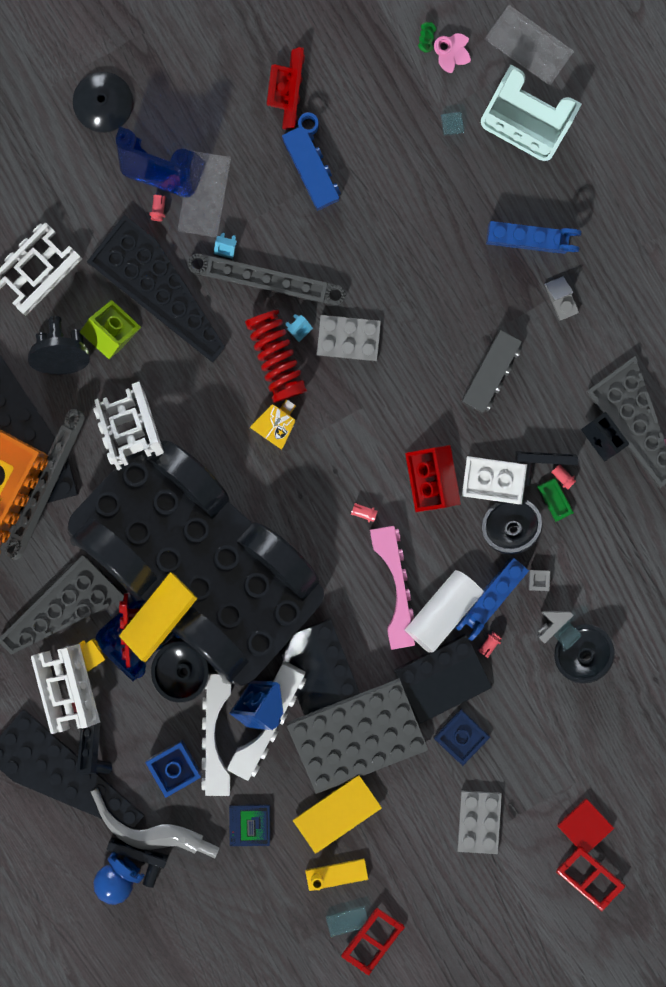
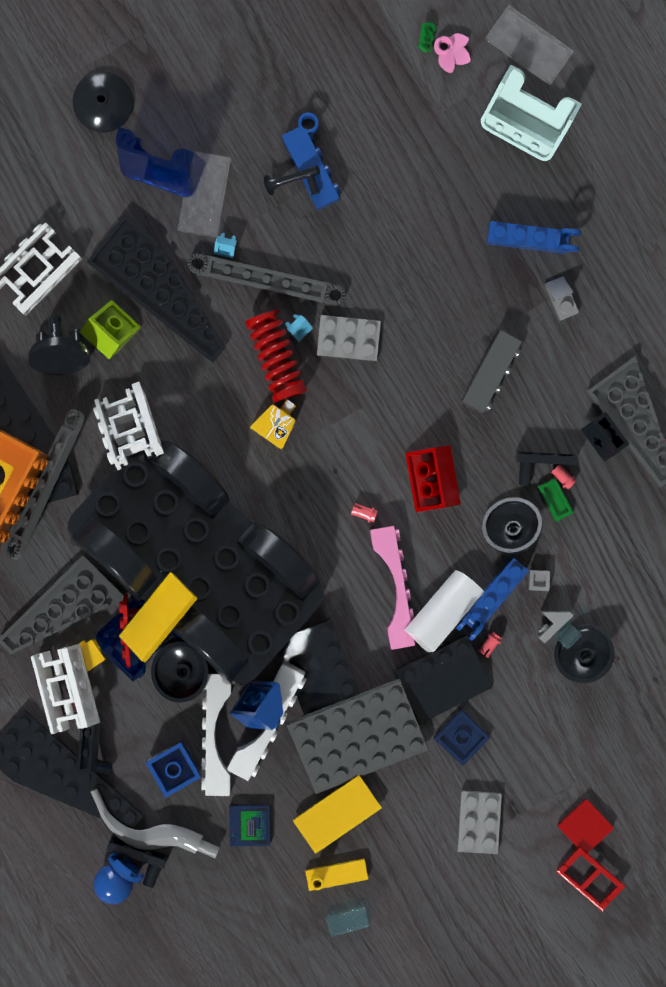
(158, 208): coral pin -> none
(284, 87): red bracket -> none
(309, 173): none -> black piece
(362, 934): red window -> none
(452, 123): clear light blue tile -> none
(494, 480): white tile -> none

